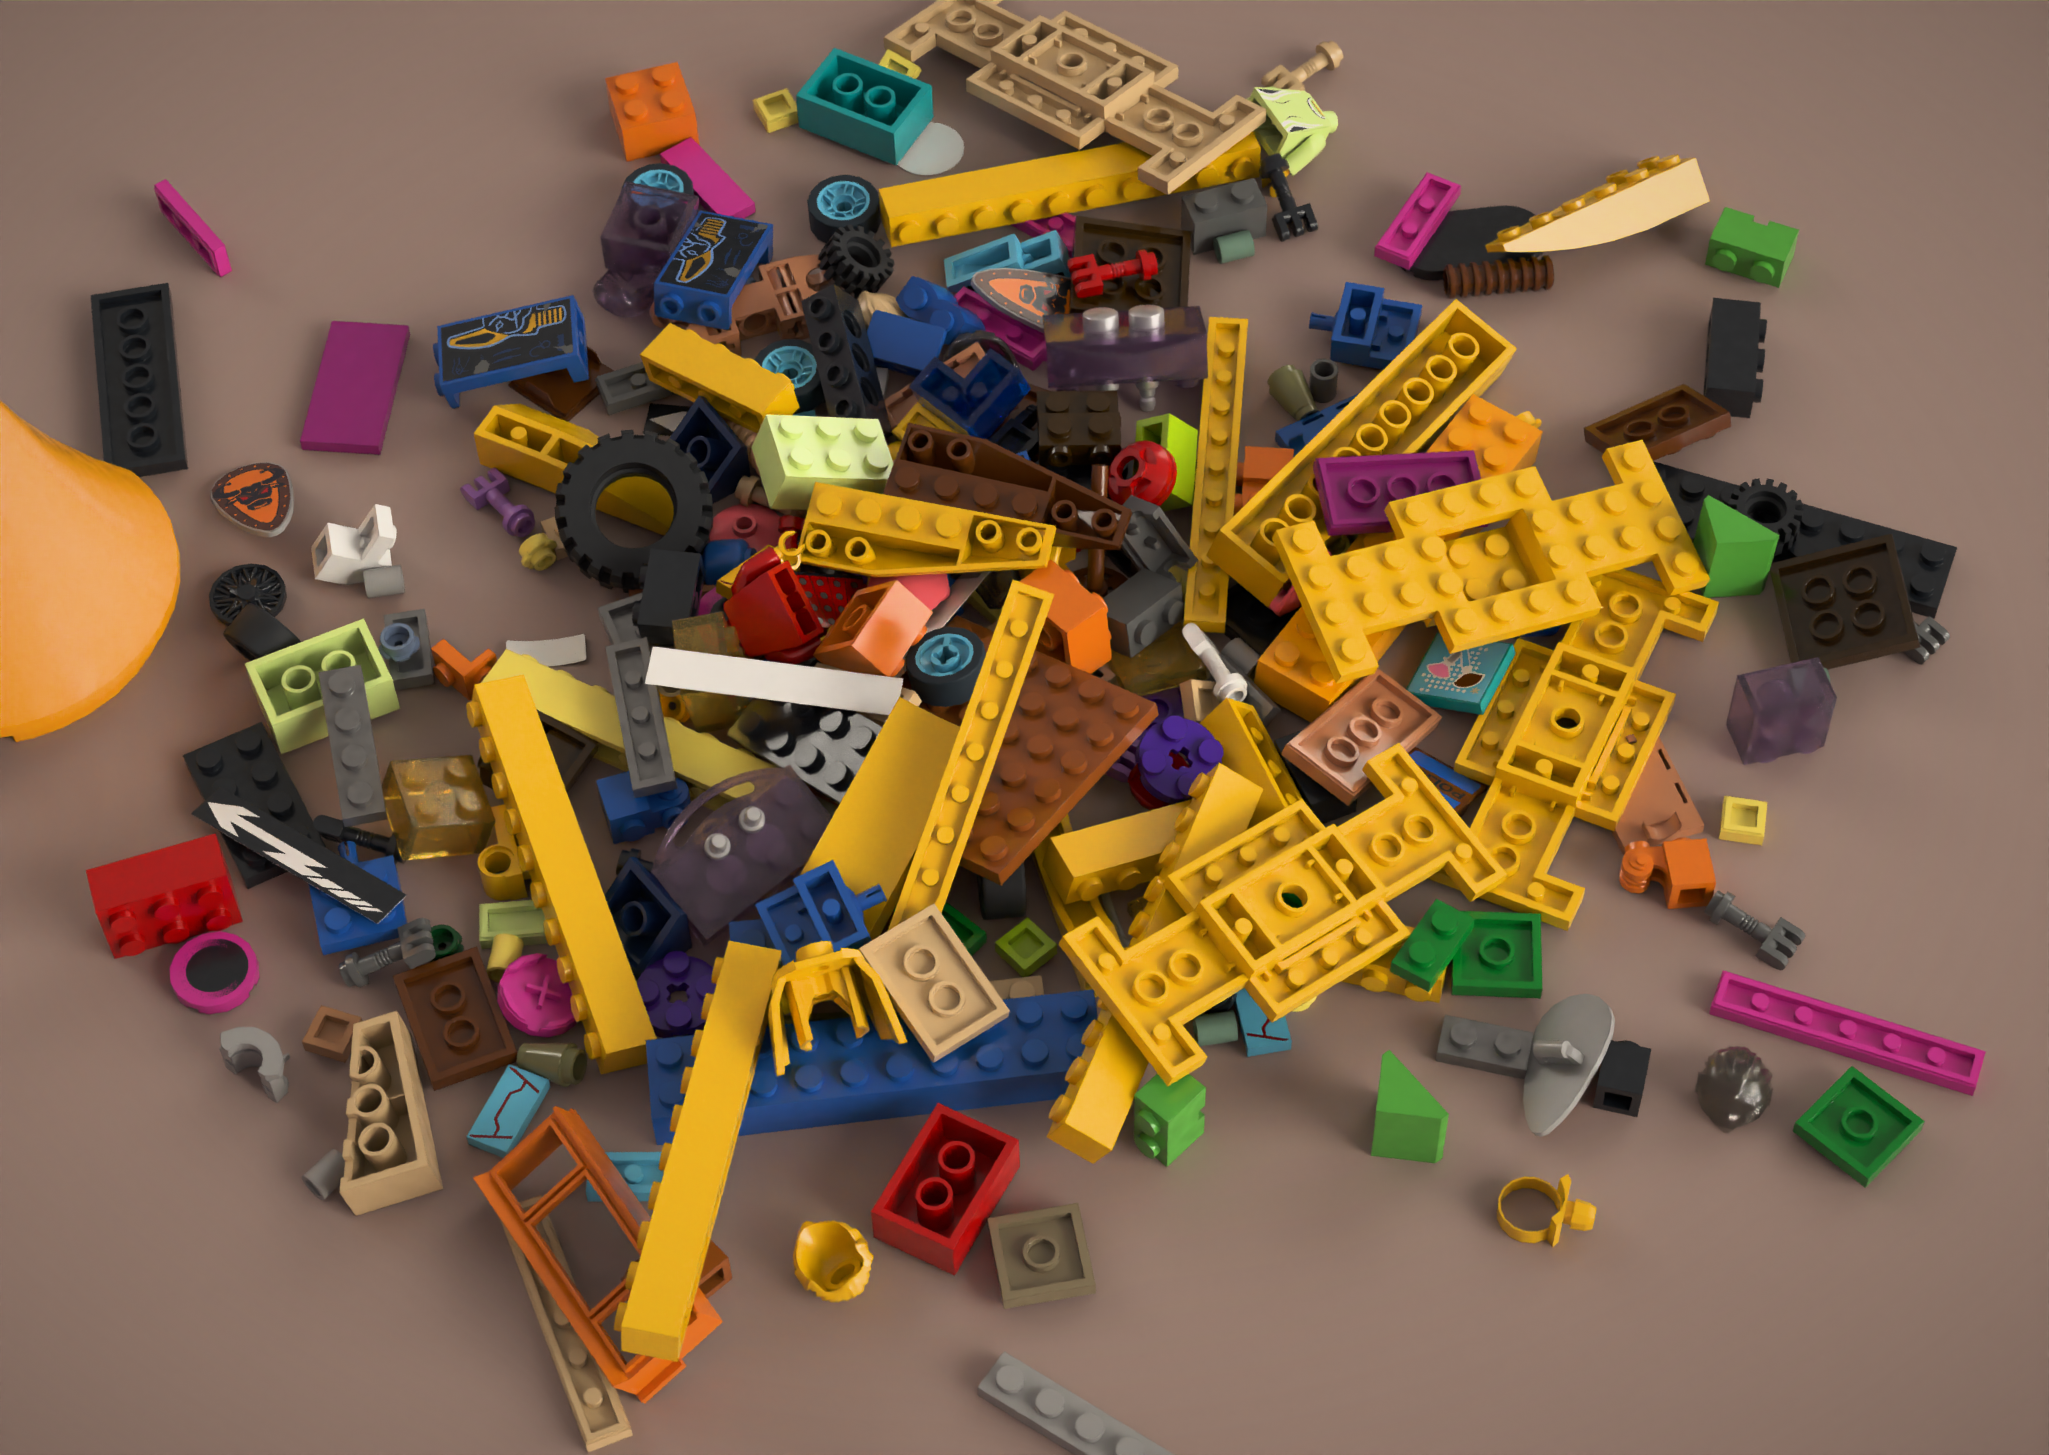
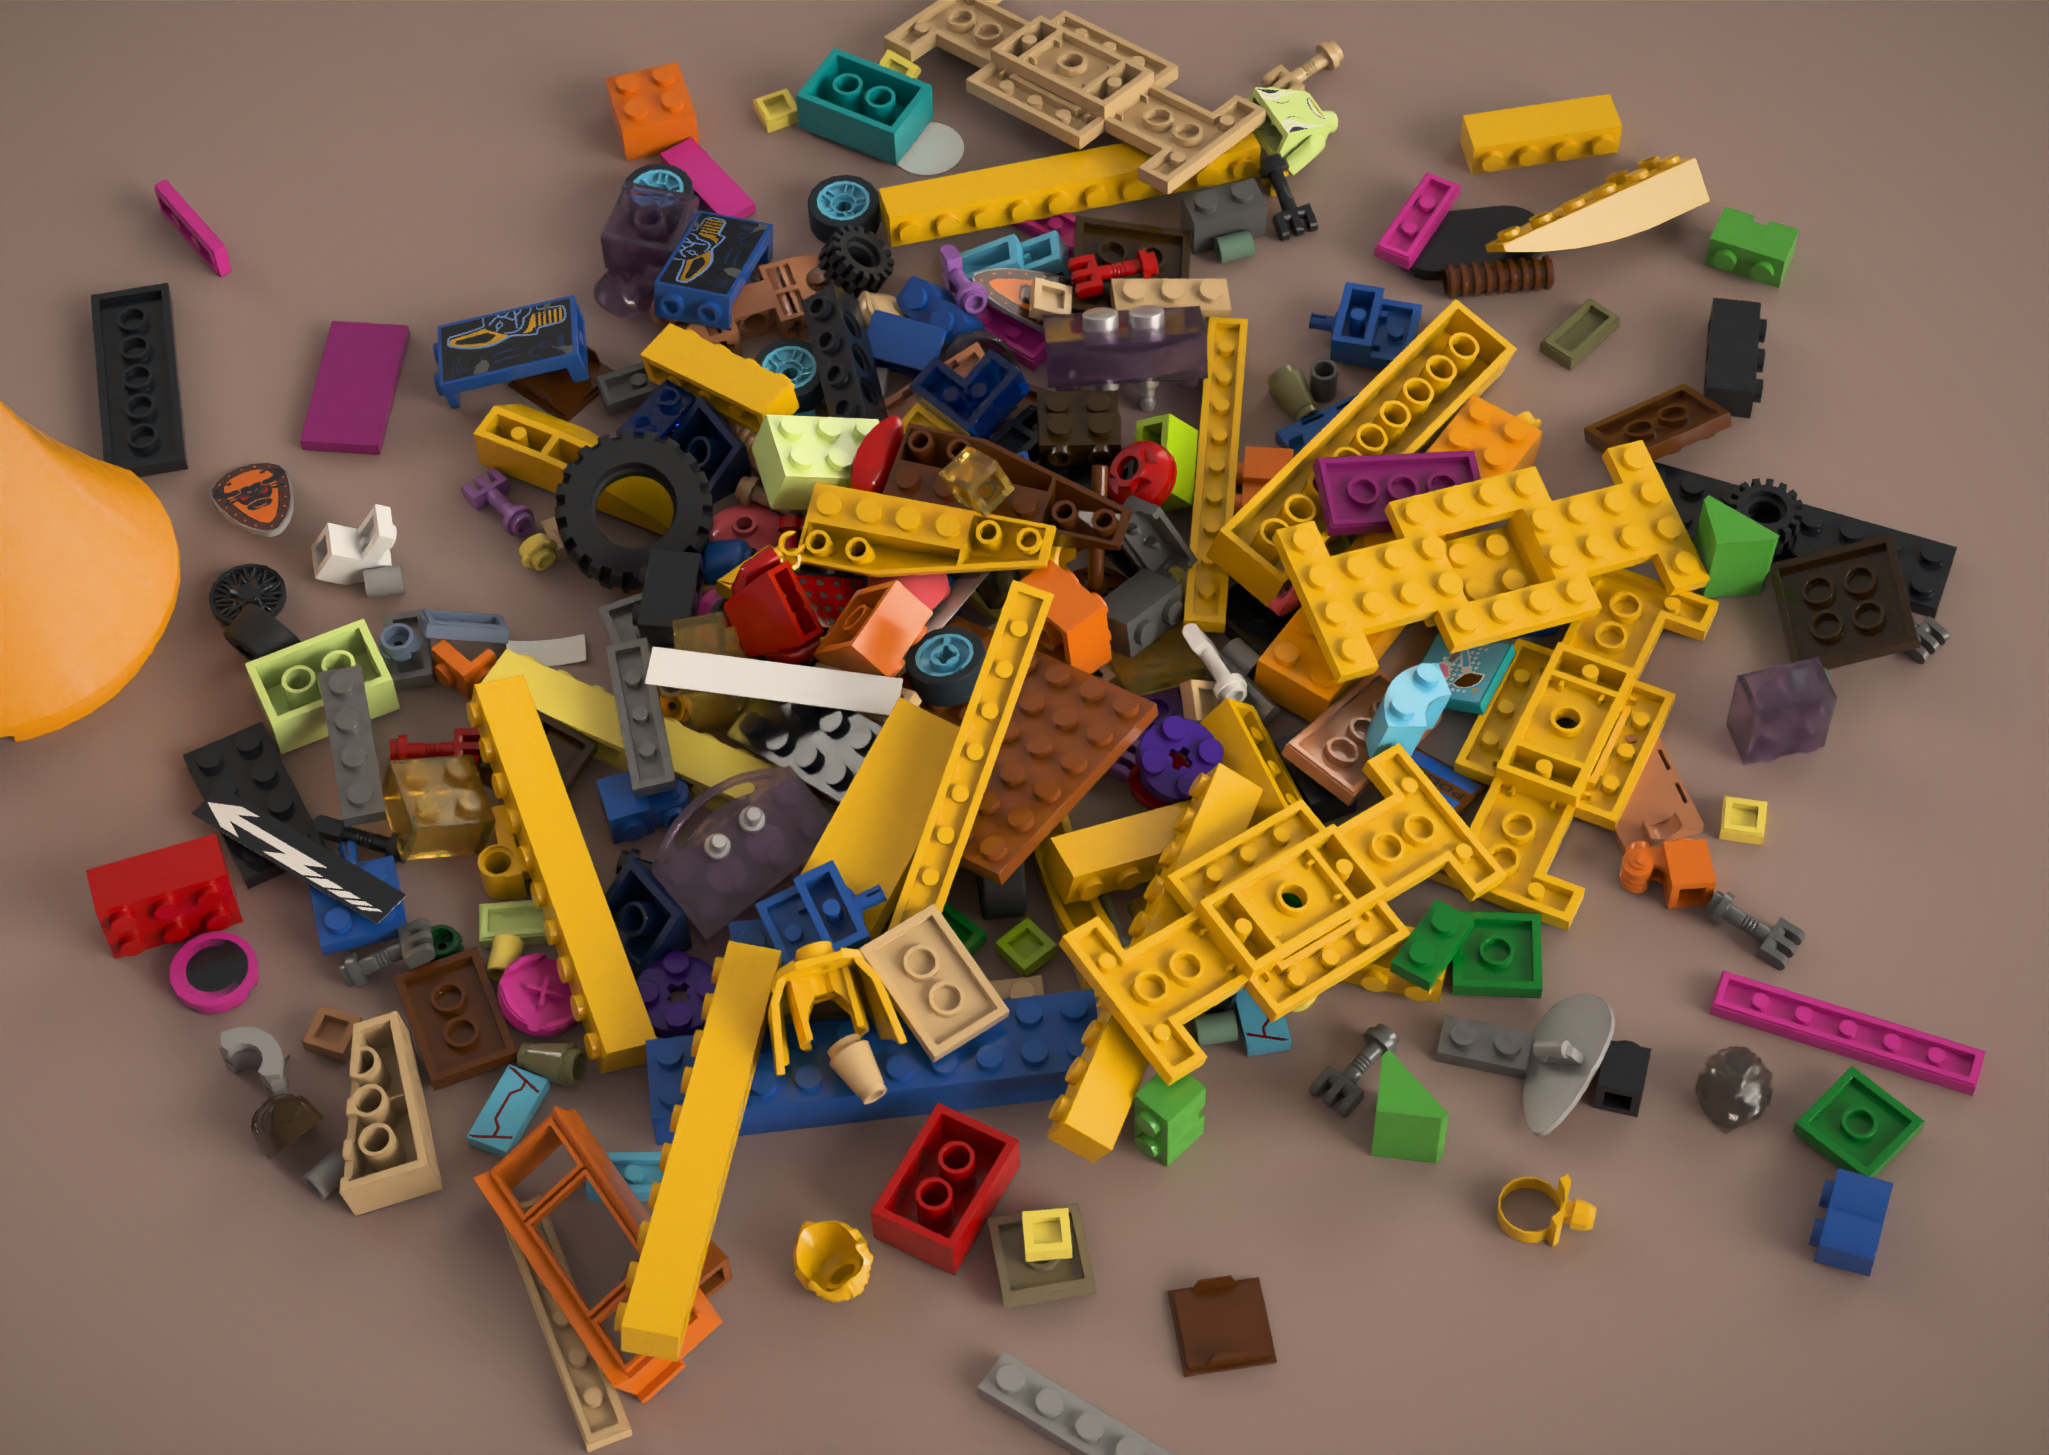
(283, 1121): none -> dark brown piece
(463, 626): none -> sand blue tile
(465, 743): none -> red hinge
(660, 411): none -> clear blue bracket
(857, 1067): none -> tan cone
(876, 456): none -> red arm
(971, 295): none -> medium lavender hinge
(976, 481): none -> clear yellow brick
(1047, 1234): none -> light yellow plate
(1049, 298): none -> tan plate
(1209, 294): none -> tan plate
(1221, 1325): none -> reddish brown piece
(1378, 1042): none -> dark grey hinge
(1408, 709): none -> medium azure brick
(1540, 134): none -> yellow brick
(1579, 334): none -> olive tile
(1852, 1221): none -> blue brick

